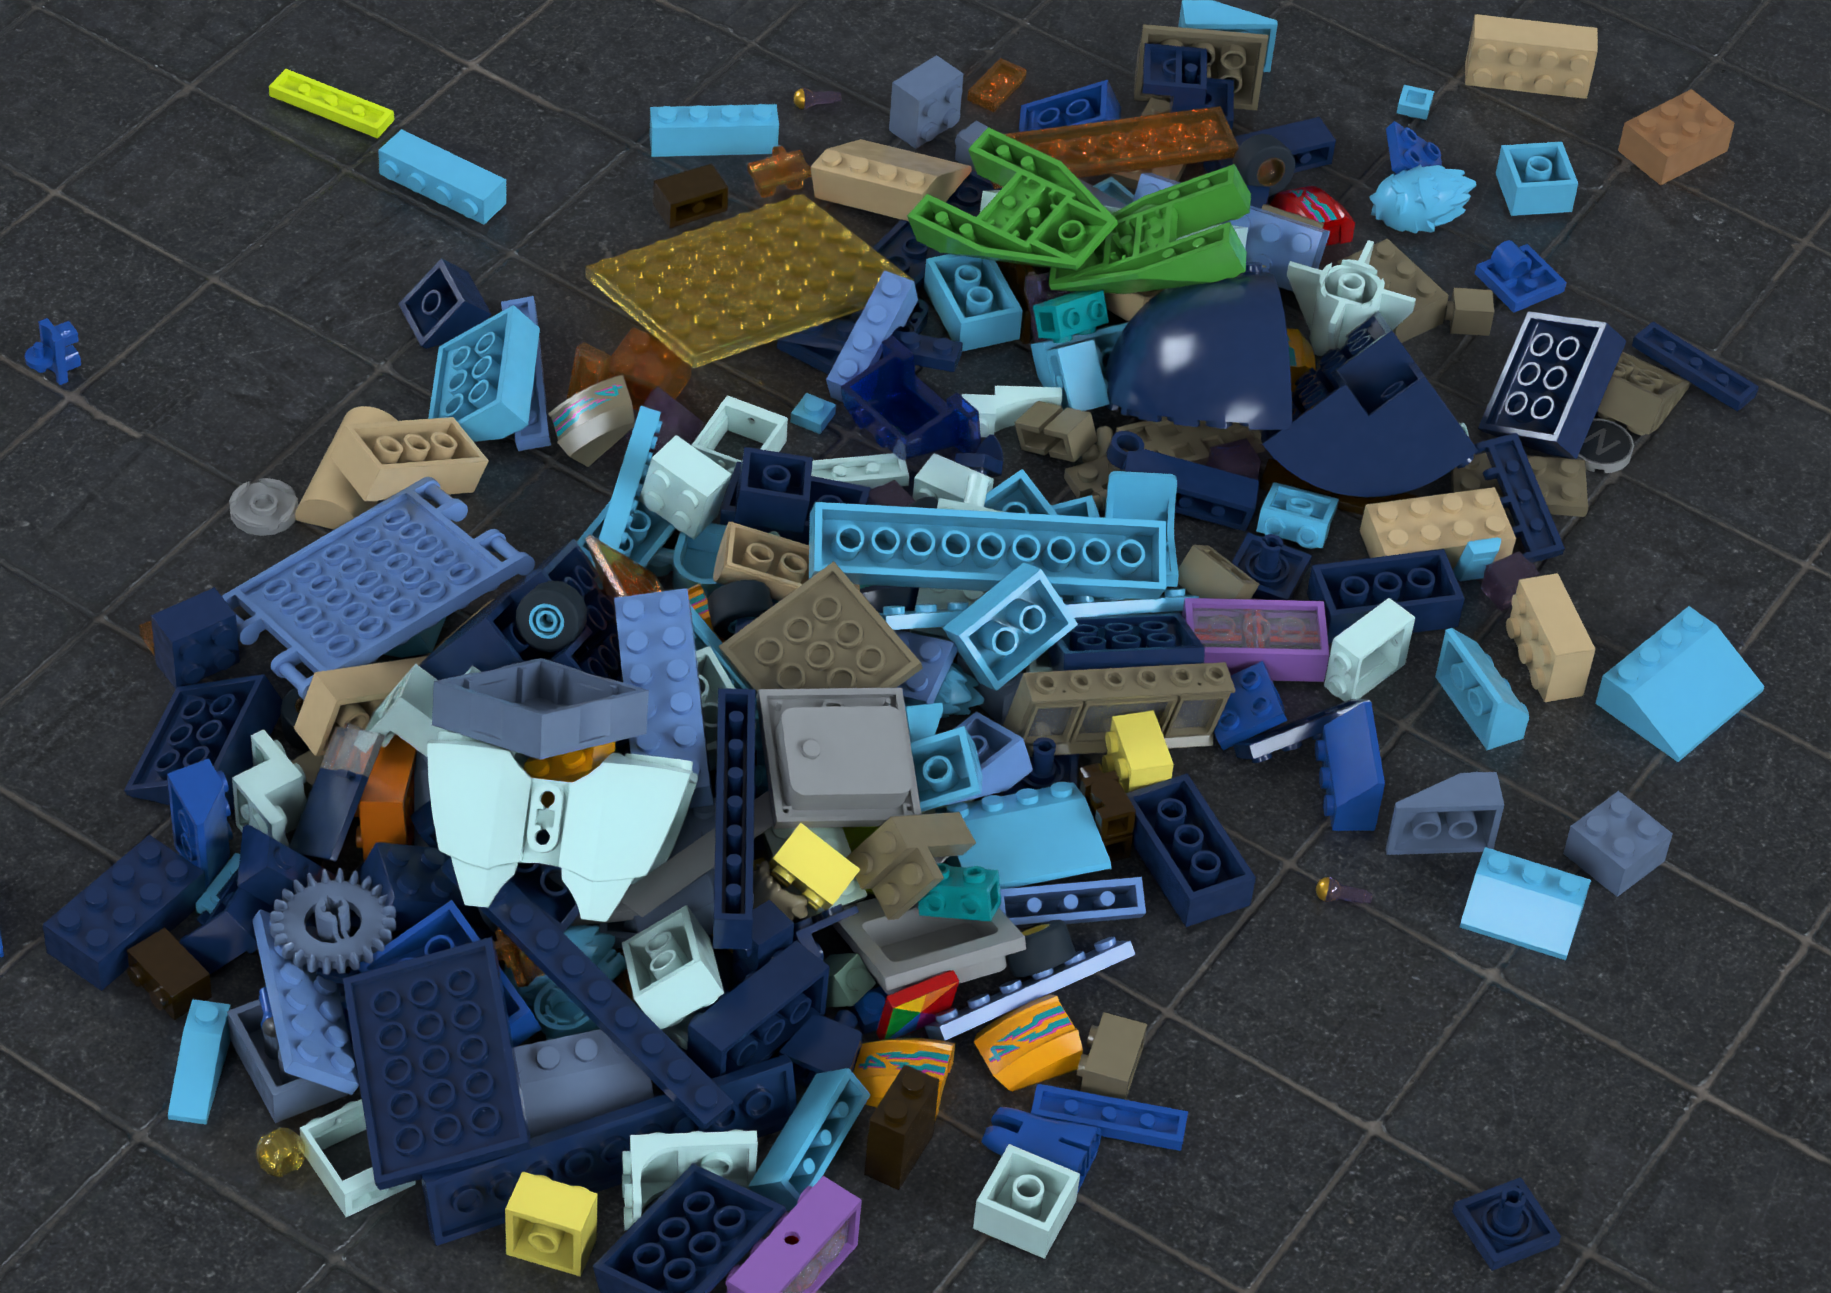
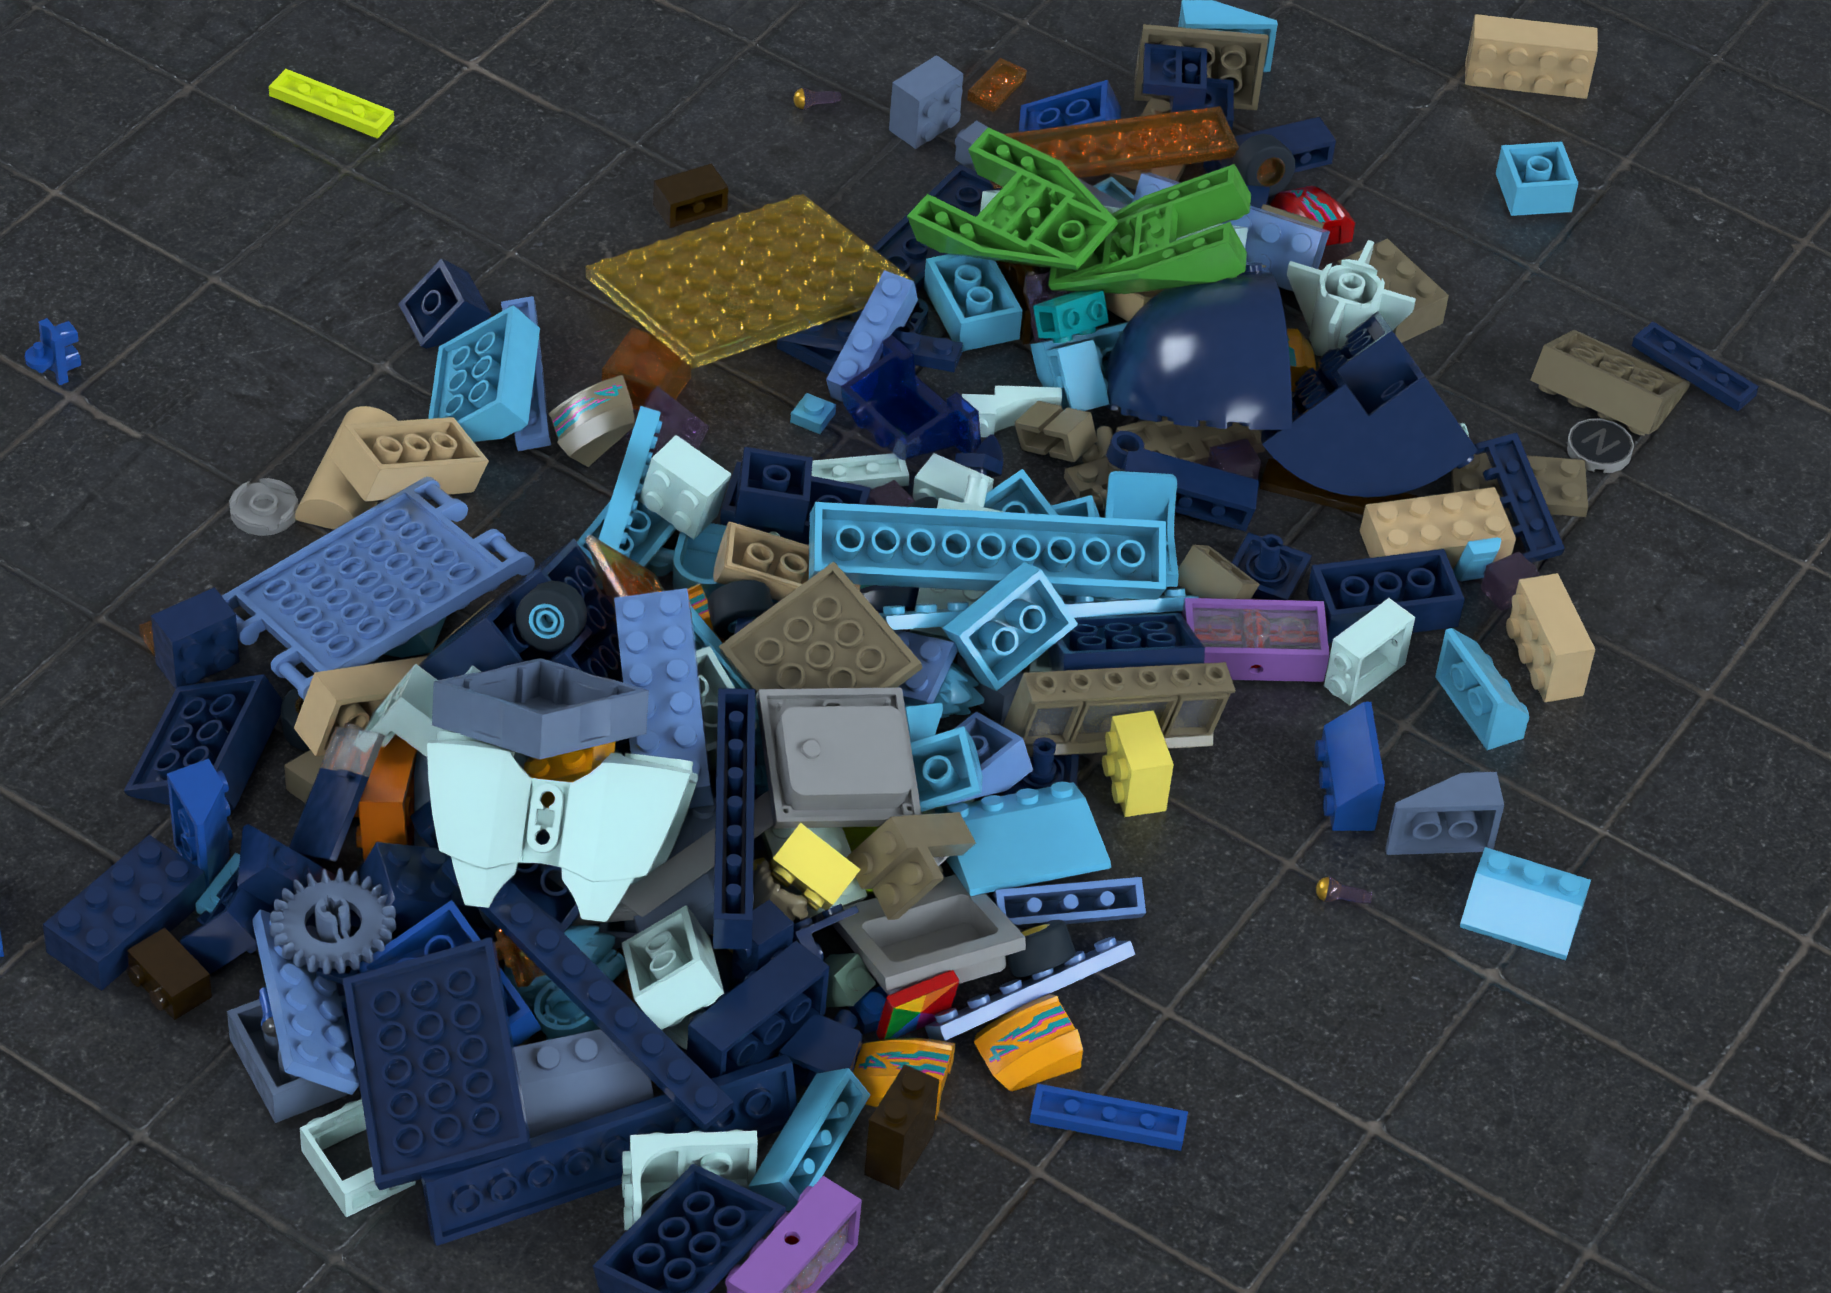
(200, 1061): medium azure slope -> none
(271, 791): light aqua bracket -> none
(280, 1152): clear yellow piece -> none
(442, 176): medium azure brick -> none
(551, 1223): light yellow brick -> none
(588, 368): clear orange plate -> none
(713, 130): medium azure brick -> none
(735, 417): light aqua window -> none
(779, 169): clear orange hips -> none
(883, 177): tan slope -> none
(963, 894): teal brick -> none
(1026, 1201): light aqua brick -> none
(1054, 1140): blue piece -> none
(1110, 809): dark brown hips -> none
(1112, 1057): dark tan brick -> none
(1189, 851): dark blue brick -> none
(1251, 708): blue plate -> none
(1291, 734): dark blue plate -> none
(1297, 515): medium azure plate -> none
(1410, 150): blue plate -> none
(1415, 102): medium azure plate -> none
(1421, 198): medium azure head -> none
(1470, 311): dark tan brick -> none
(1506, 1223): dark blue plate -> none
(1519, 276): blue plate -> none
(1553, 383): dark blue slope -> none
(1617, 843): sand blue brick -> none
(1676, 137): medium nougat brick -> none
(1679, 685): medium azure slope -> none

